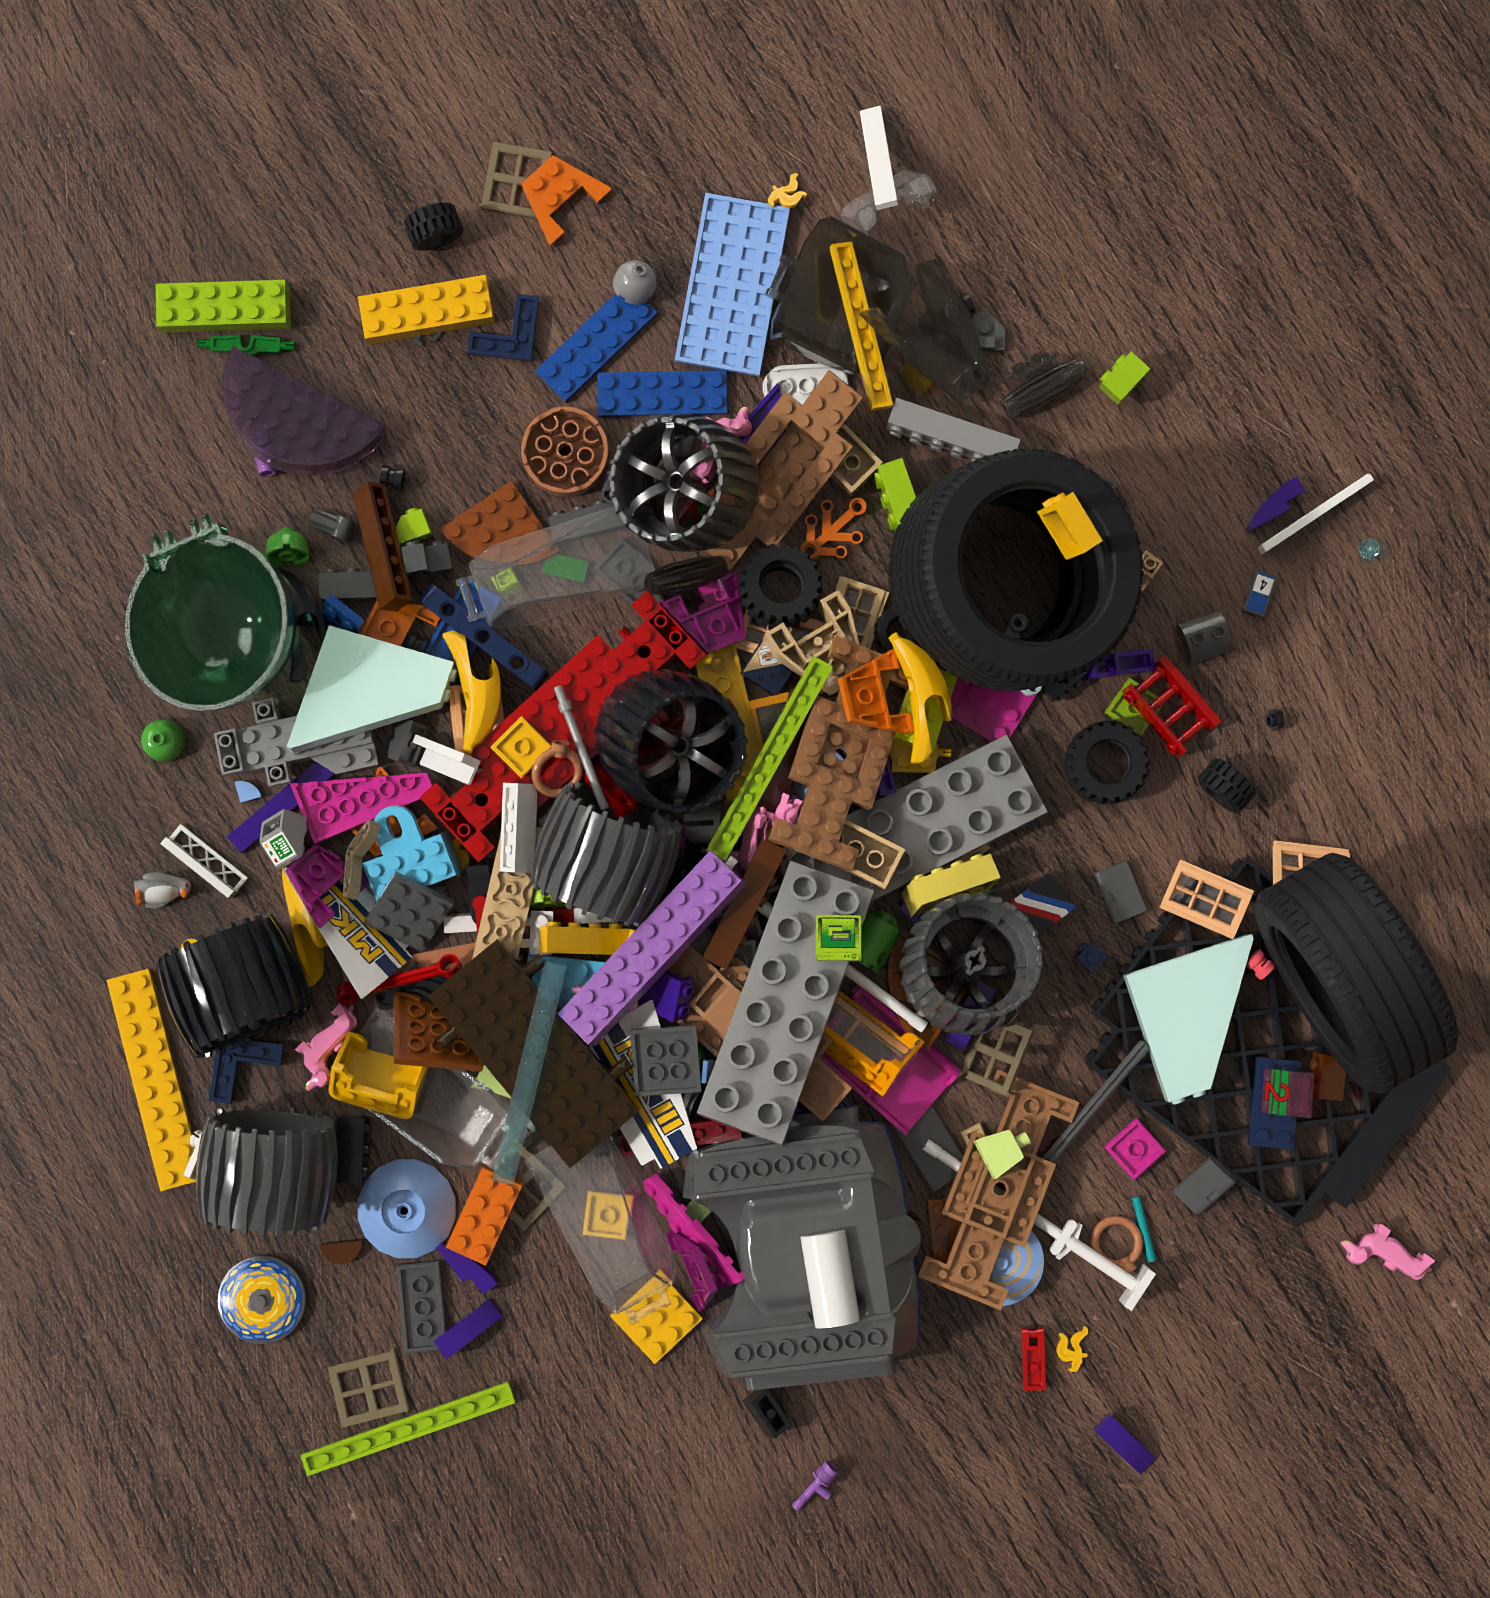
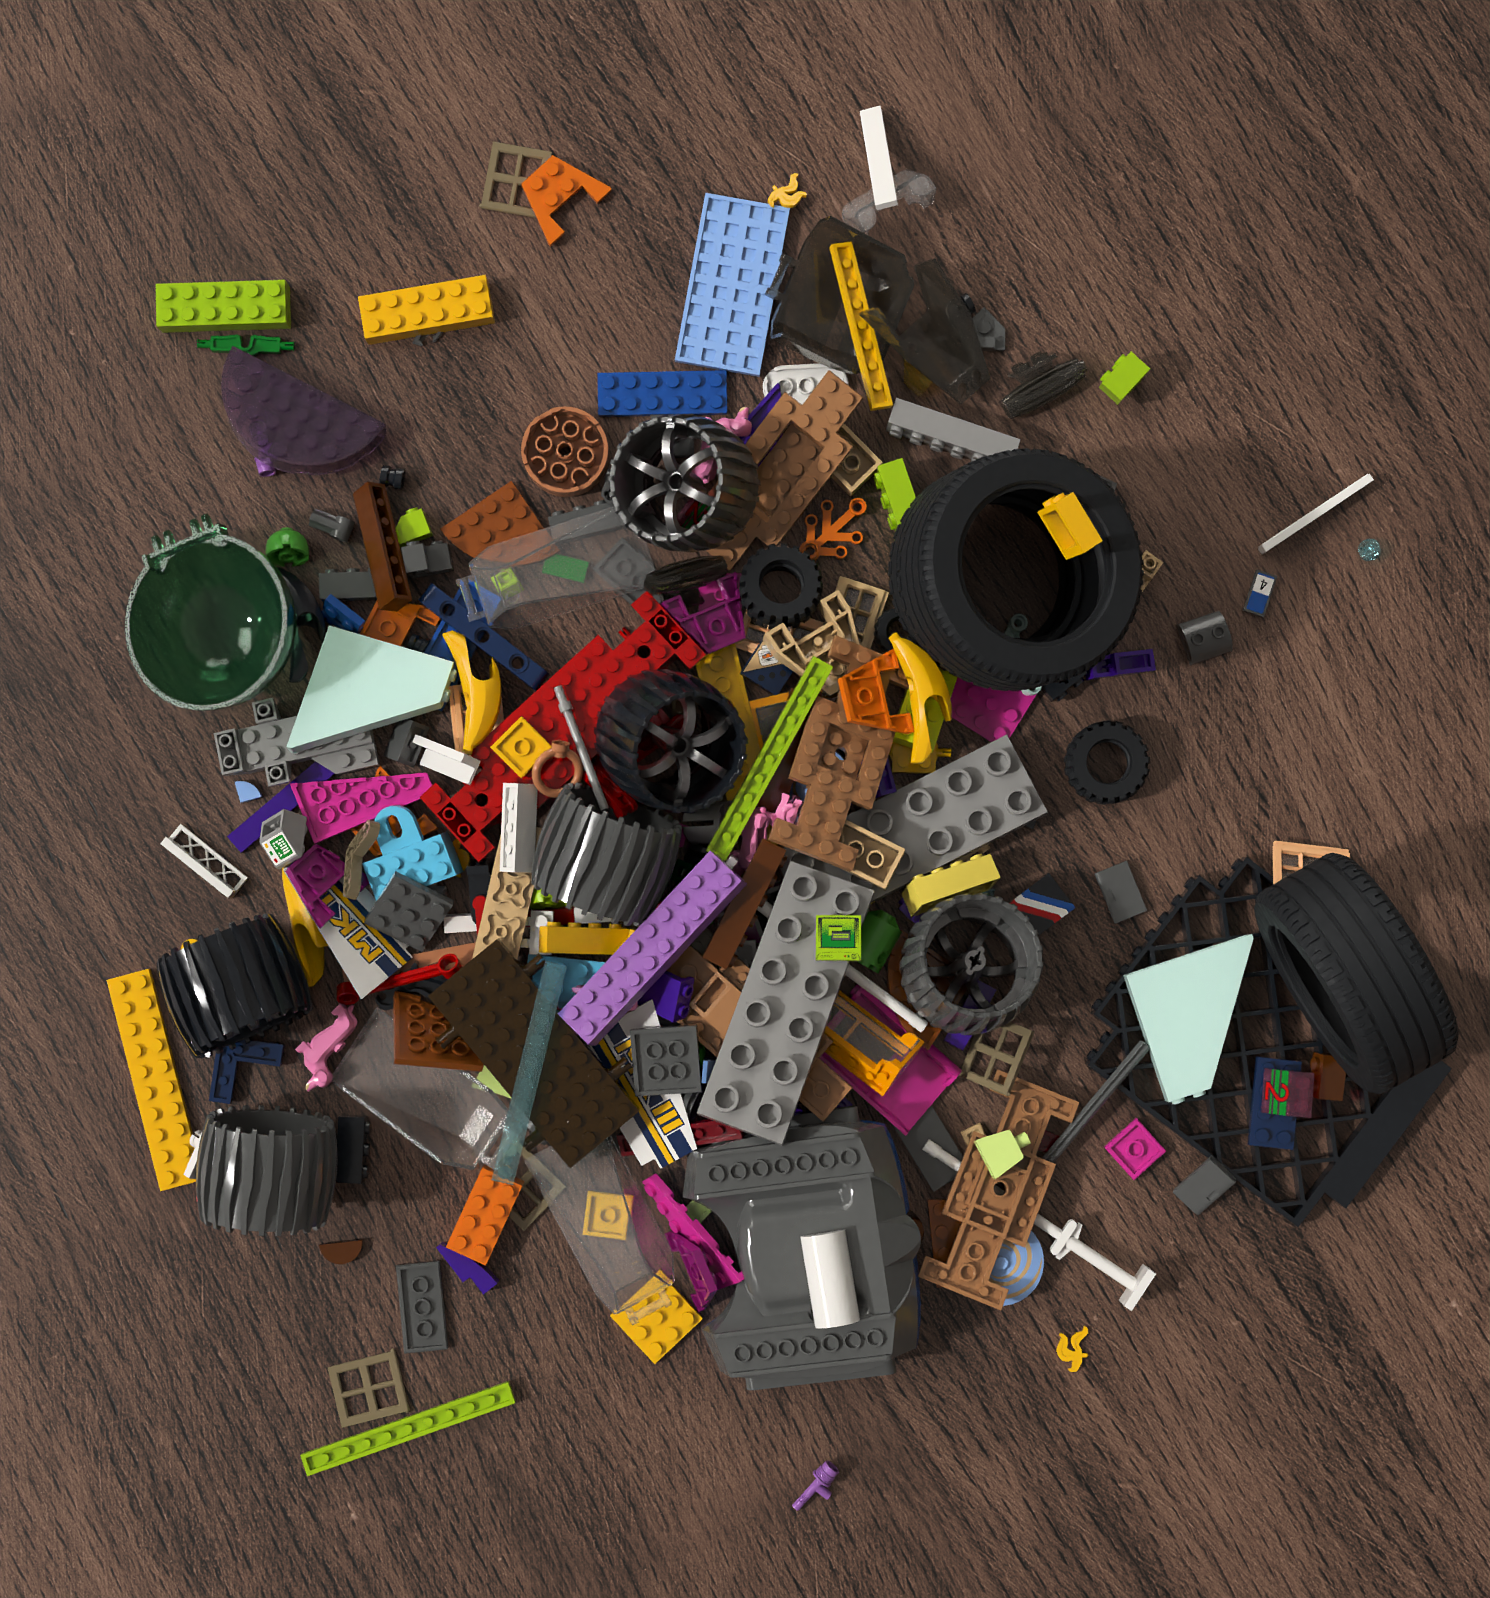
(159, 889): animal -> none
(163, 740): bright green cylinder -> none
(262, 1299): dish -> none
(373, 1079): yellow windscreen -> none
(422, 1192): light blue dish -> none
(433, 226): black tyre -> none
(467, 1328): dark purple slope -> none
(513, 347): dark blue plate -> none
(594, 345): blue plate -> none
(635, 282): light grey cylinder -> none
(767, 1413): black brick -> none
(1033, 1359): red plate -> none
(1090, 956): dark blue brick -> none
(1123, 712): lime tile -> none
(1124, 1443): dark purple slope -> none
(1125, 1263): nougat piece -> none
(1144, 1228): teal bar -> none
(1191, 702): red fence -> none
(1215, 905): light nougat piece -> none
(1226, 785): black tyre -> none
(1260, 964): coral wheel -> none
(1275, 719): black plate -> none
(1276, 503): dark purple slope -> none
(1389, 1250): bright pink animal -> none

